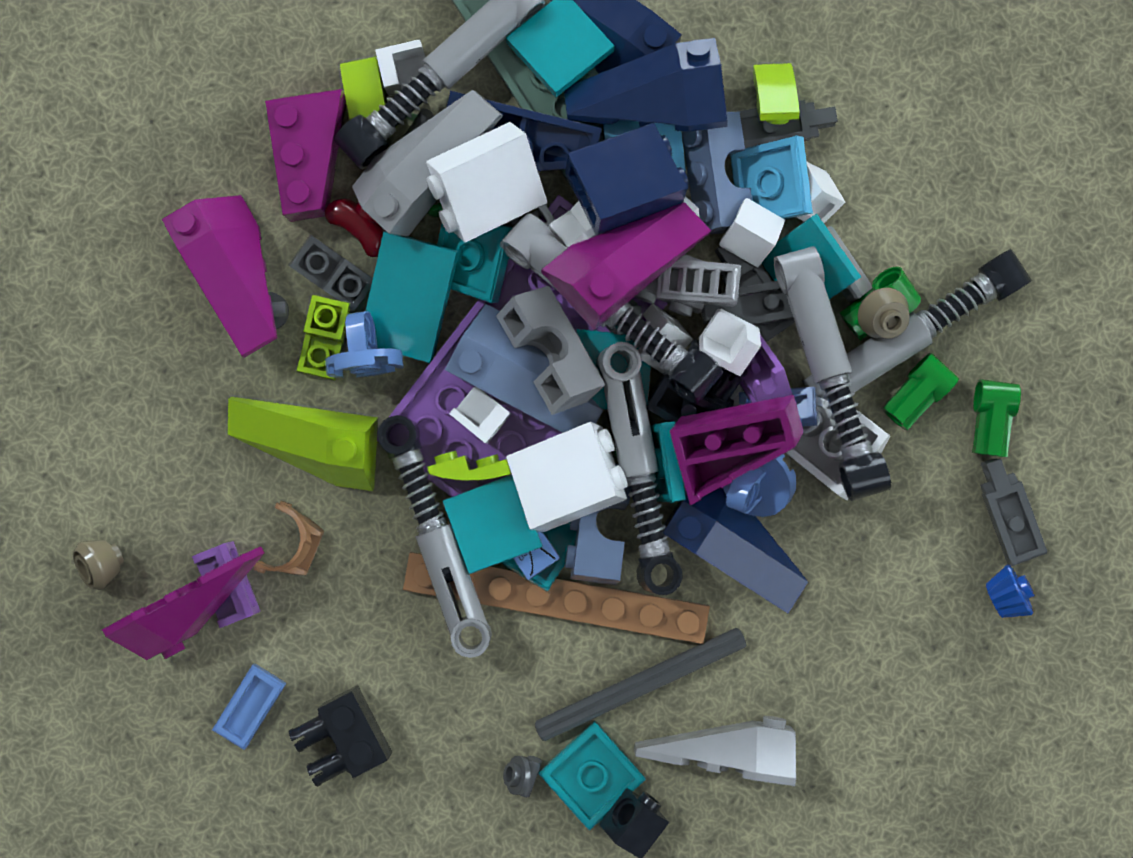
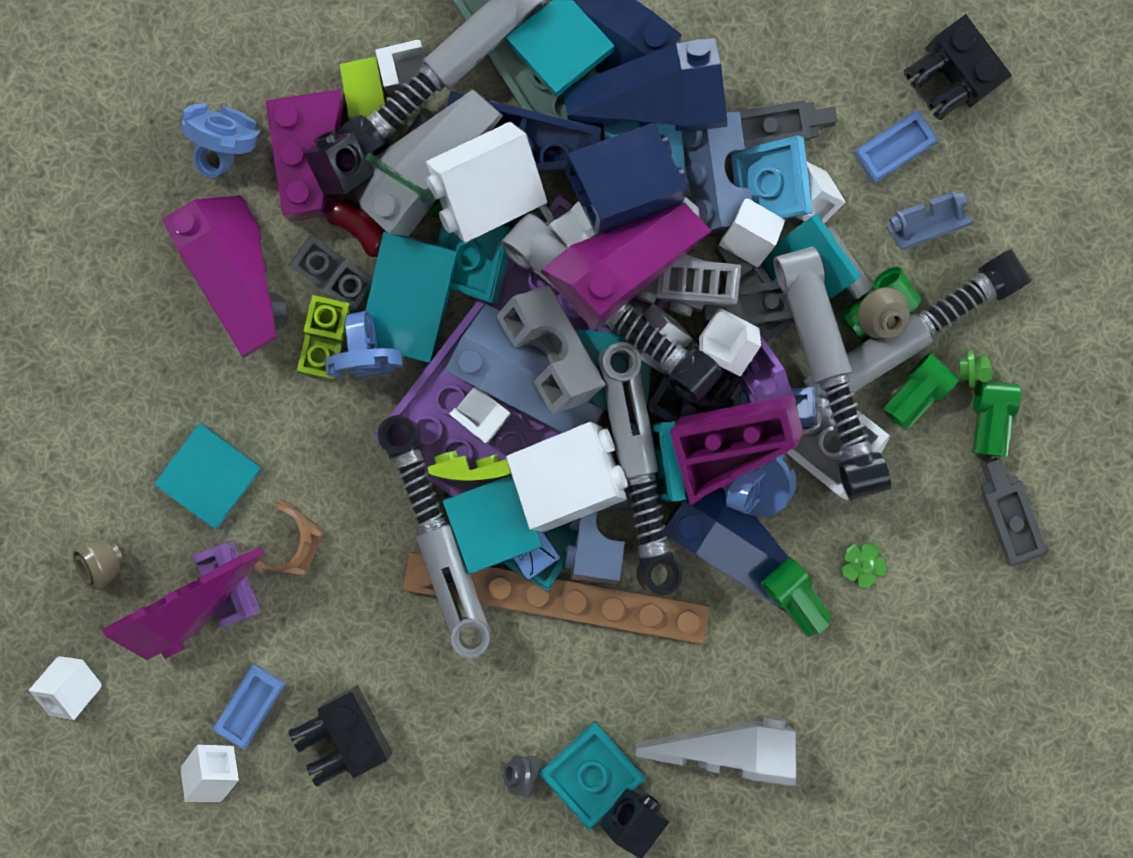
(65, 687): none -> white panel
(208, 476): none -> teal tile
(209, 773): none -> white panel
(222, 132): none -> medium blue tile
(318, 441): lime wedge -> none
(351, 165): none -> black brick
(425, 194): none -> clear green hinge
(640, 684): dark grey axle -> none
(776, 93): lime slope -> none
(792, 591): none -> green piece
(863, 564): none -> bright green plant
(895, 146): none -> medium blue tile
(918, 226): none -> sand blue hinge
(965, 62): none -> black brick
(975, 368): none -> bright green plate
(1010, 593): blue piece -> none

